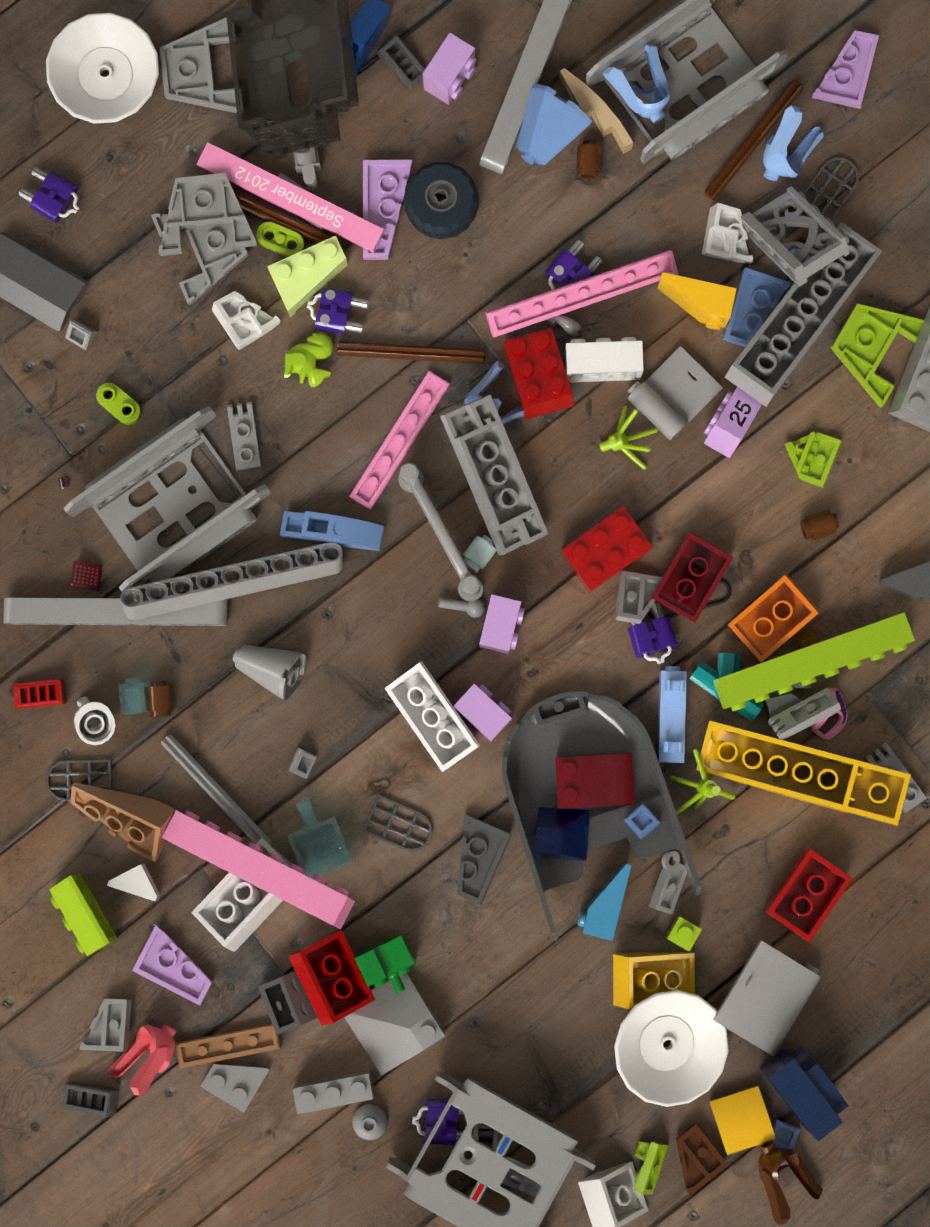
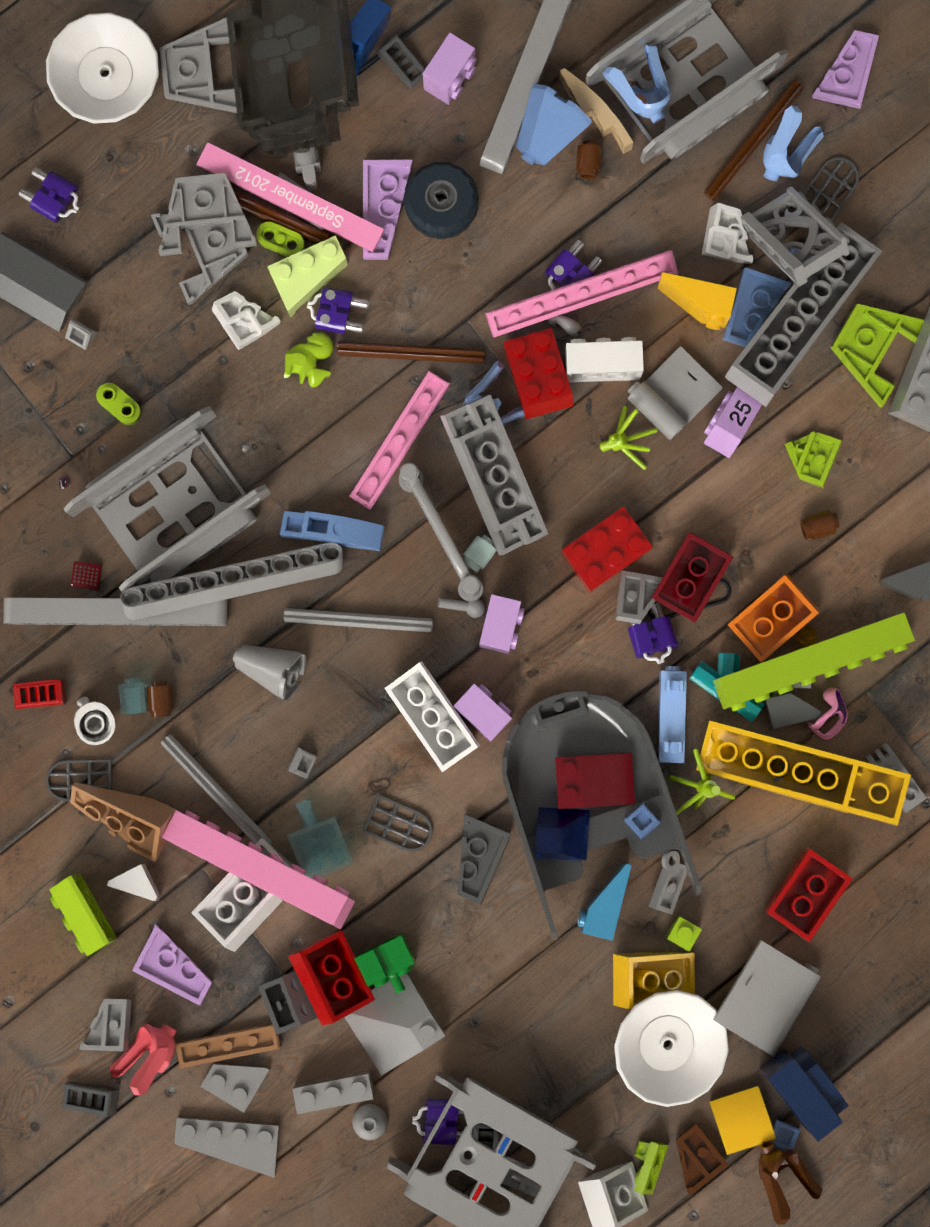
(236, 1142): none -> light grey wing
(244, 437): light grey hinge -> none
(358, 620): none -> light grey axle
(804, 714): light grey hinge -> none

